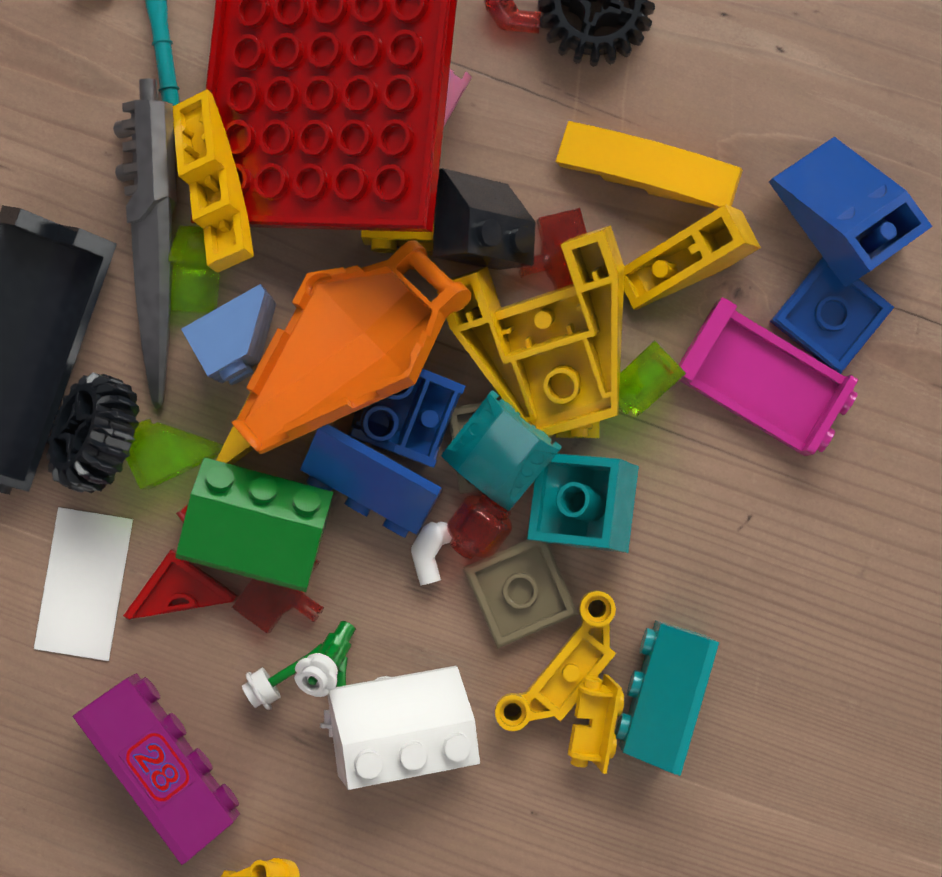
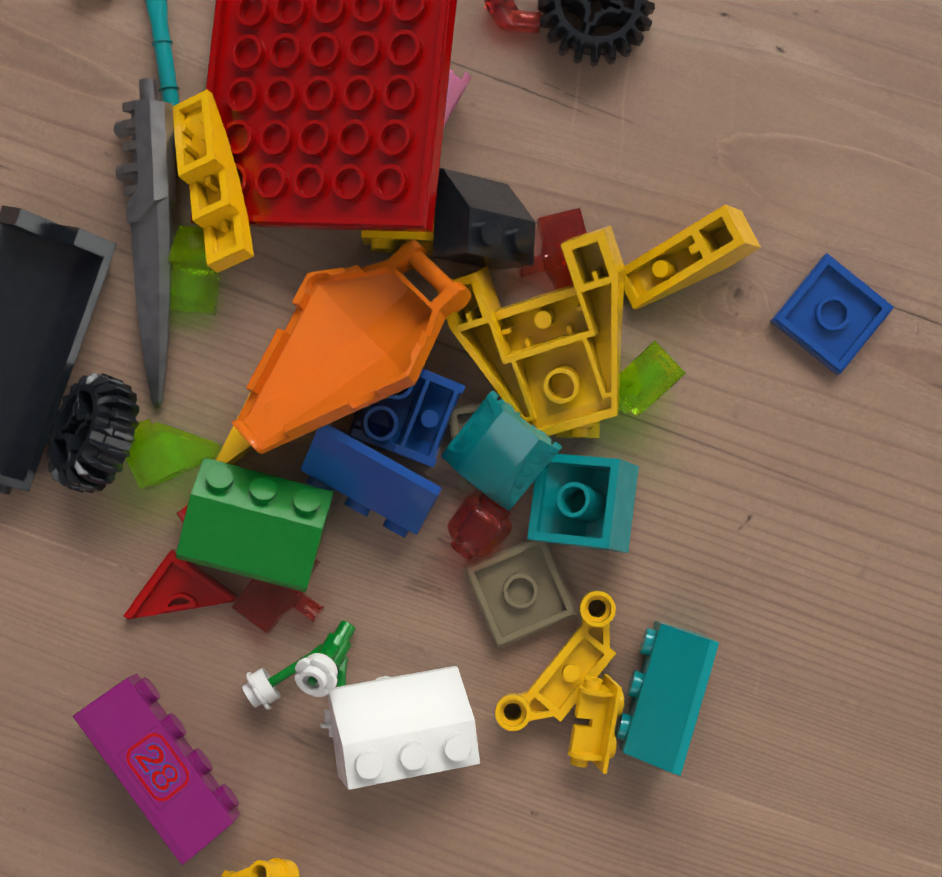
(83, 584): white sticker -> none
(232, 335): medium blue slope -> none
(426, 548): white arm -> none
(648, 165): yellow slope -> none
(766, 380): dark pink panel -> none
(849, 209): blue slope -> none

